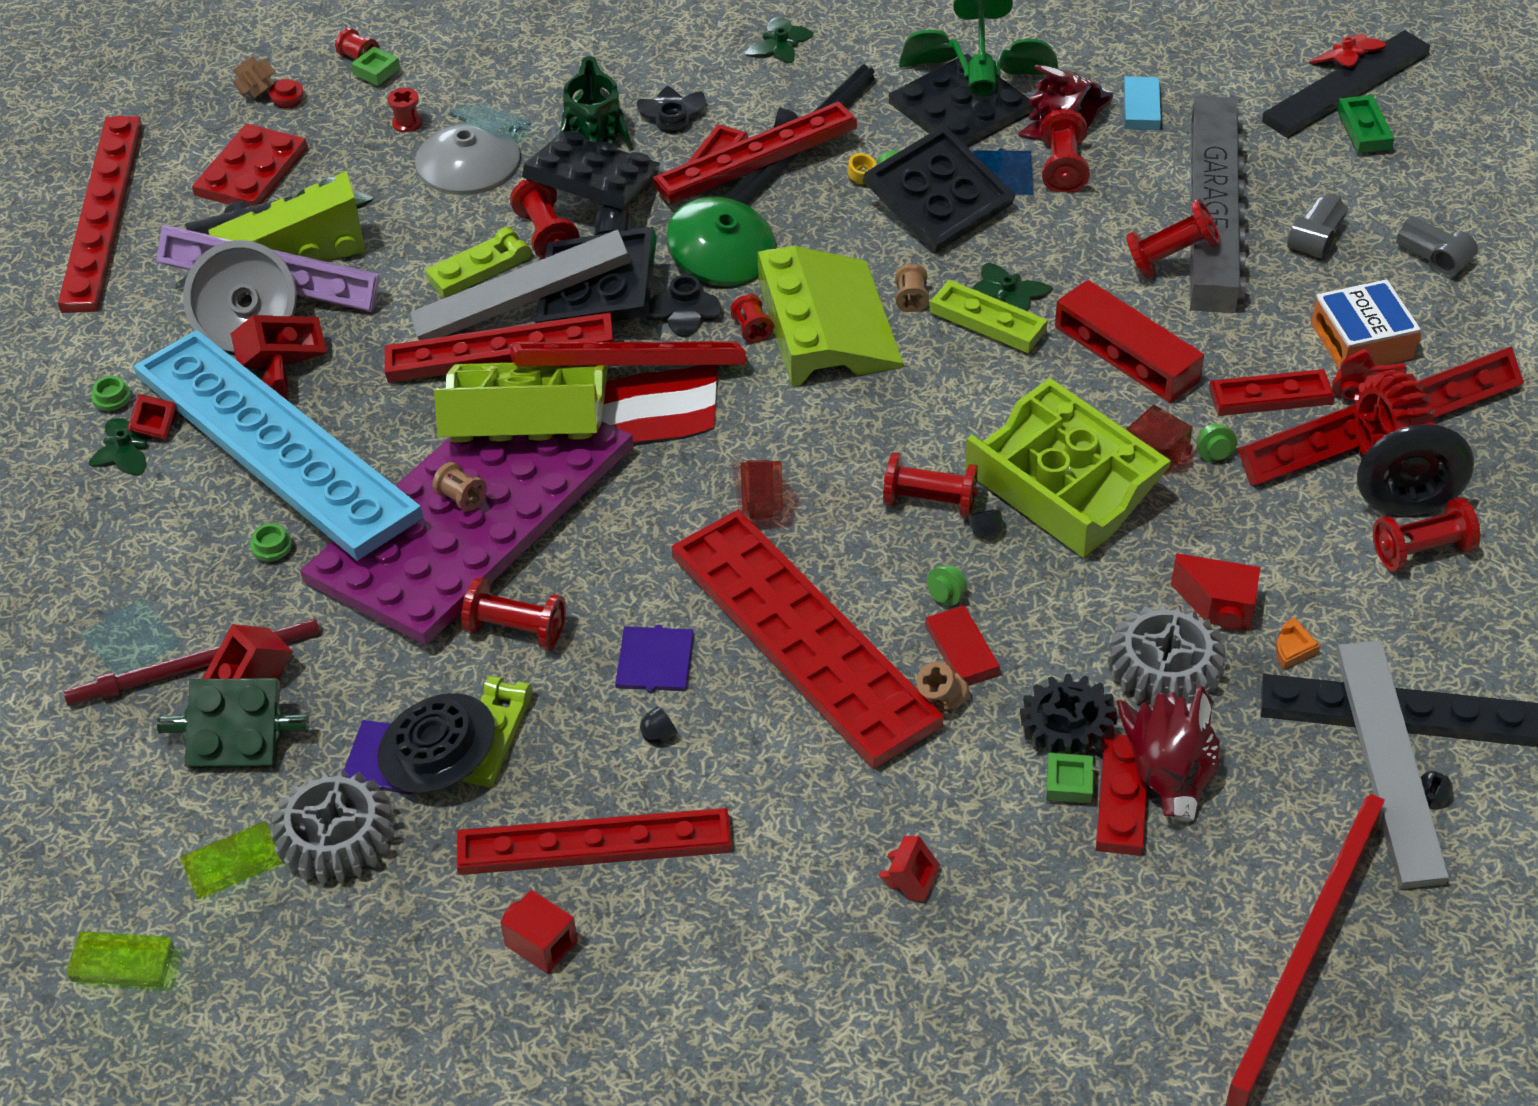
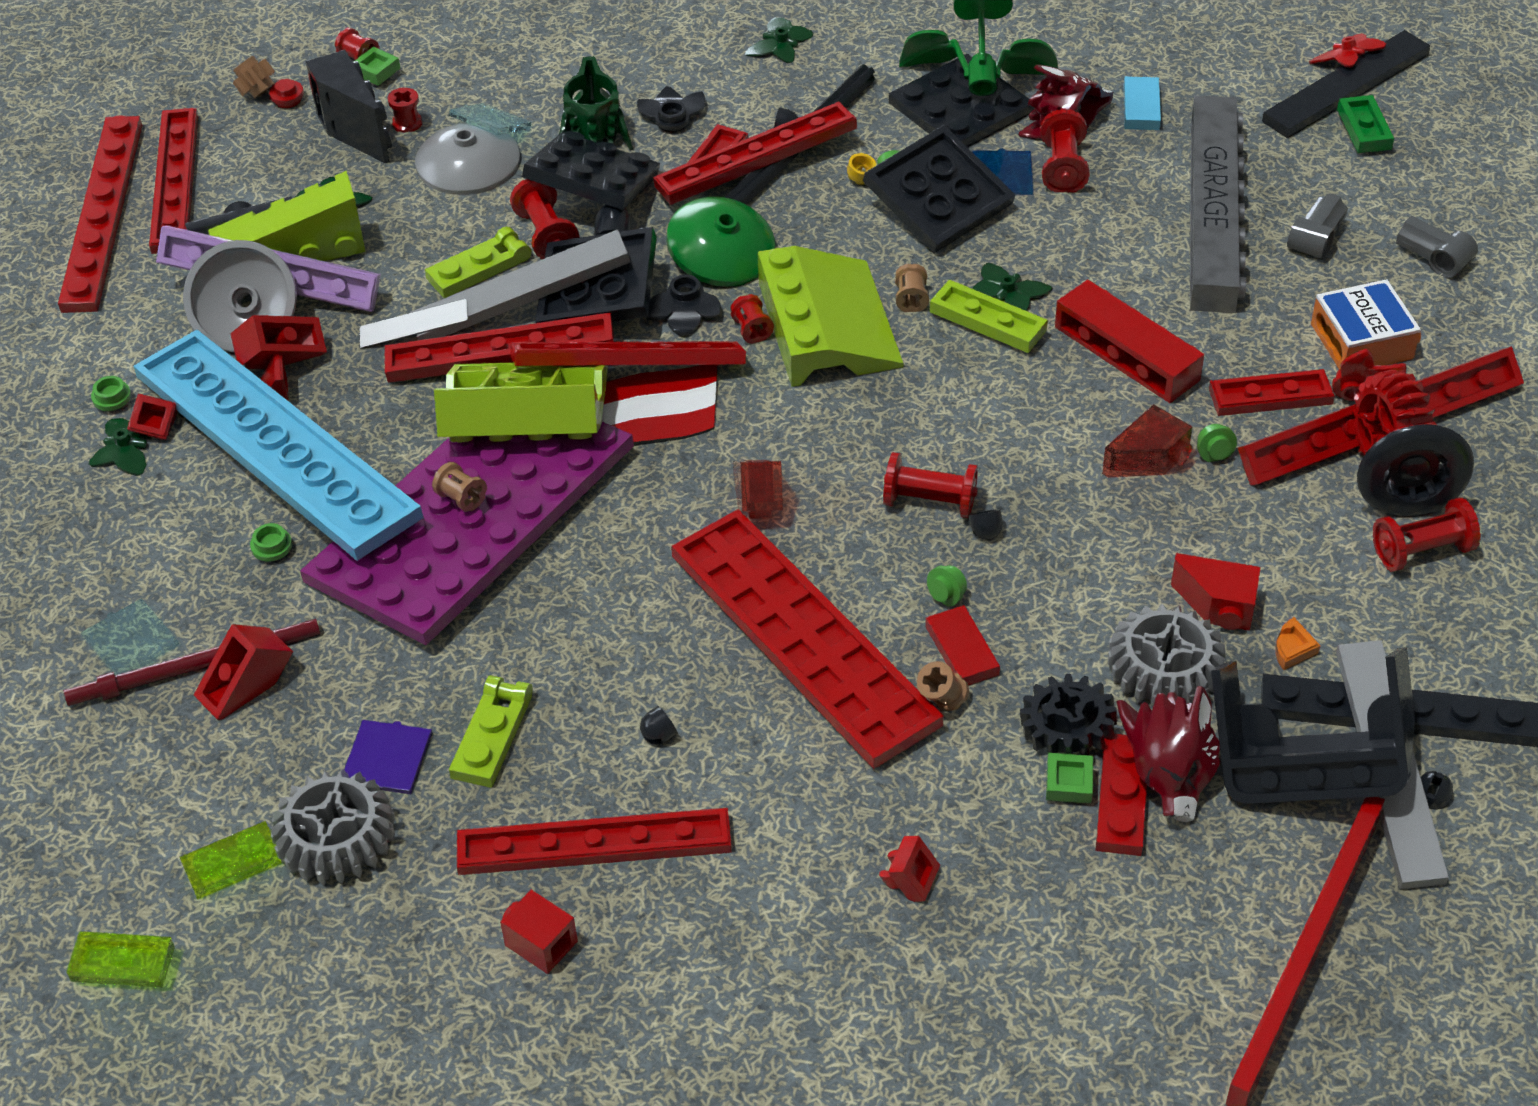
(174, 172): none -> red tile
(232, 723): dark green plate -> none
(250, 166): red plate -> none
(348, 104): none -> black slope
(413, 323): none -> white sticker
(436, 743): black wheel -> none
(482, 607): red hose -> none
(654, 658): dark purple piece -> none
(1066, 466): lime piece -> none
(1173, 239): red hose -> none
(1274, 768): none -> black windscreen

